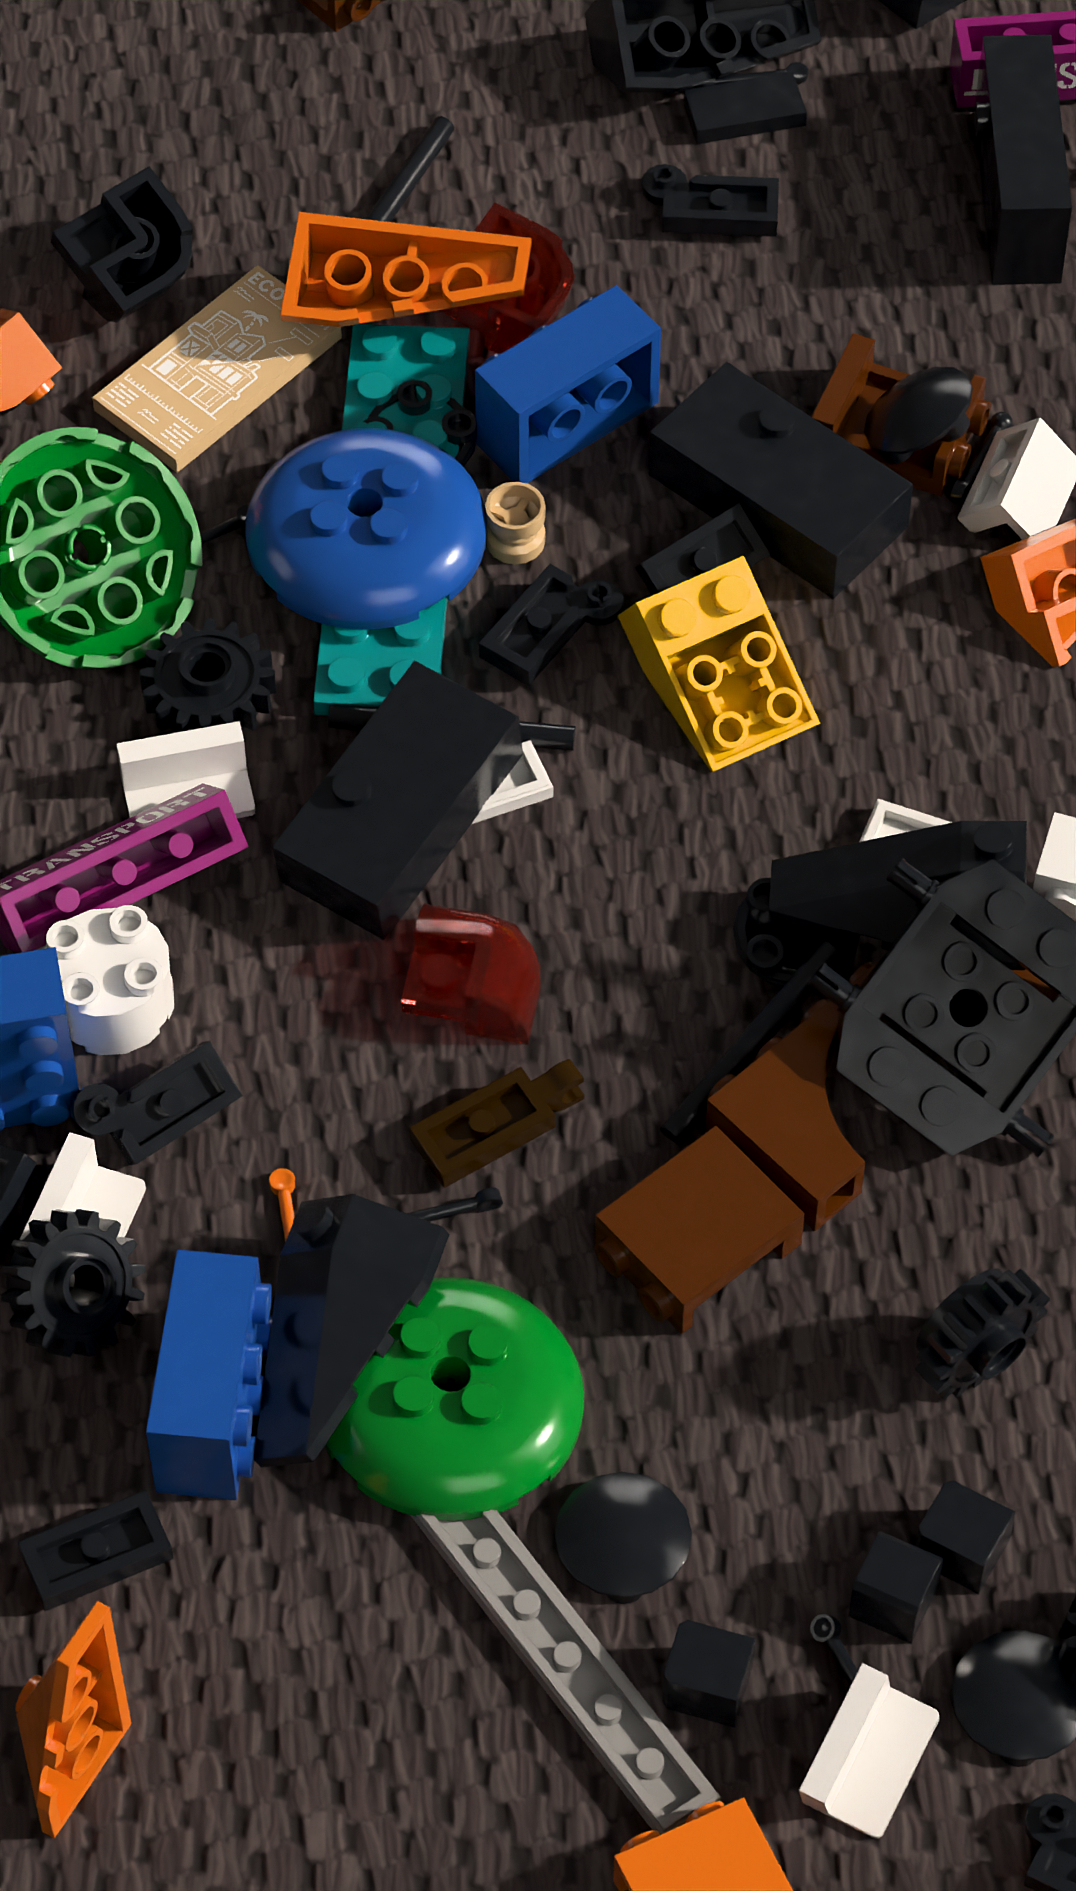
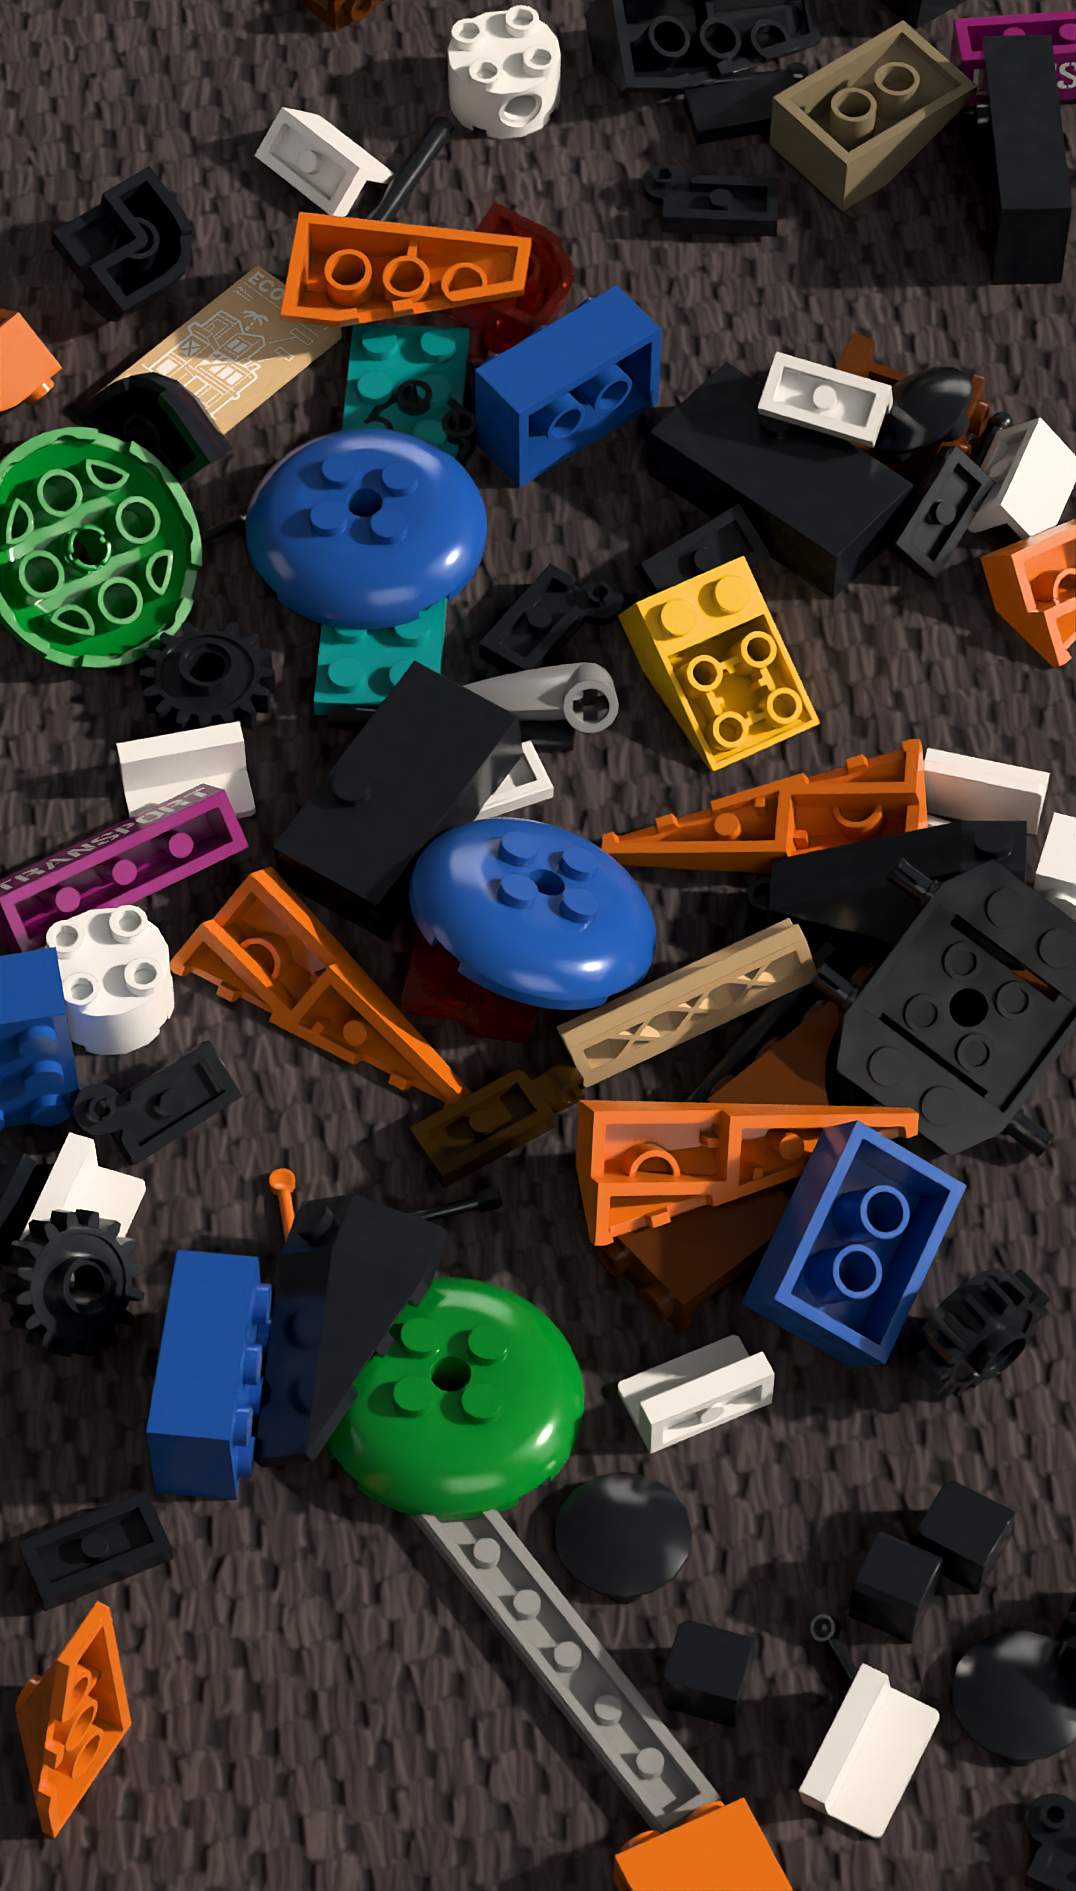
(160, 418): none -> black brick
(289, 964): none -> orange wedge
(319, 160): none -> white panel
(504, 72): none -> white brick
(515, 522): tan wheel -> none
(534, 912): none -> blue brick
(555, 695): none -> light grey piece
(667, 1158): none -> orange wedge
(688, 1002): none -> tan fence
(697, 1392): none -> white panel
(787, 817): none -> orange wedge
(825, 399): none -> white panel
(854, 1244): none -> blue brick
(867, 113): none -> dark tan slope
(939, 512): none -> black plate
(983, 789): none -> white panel

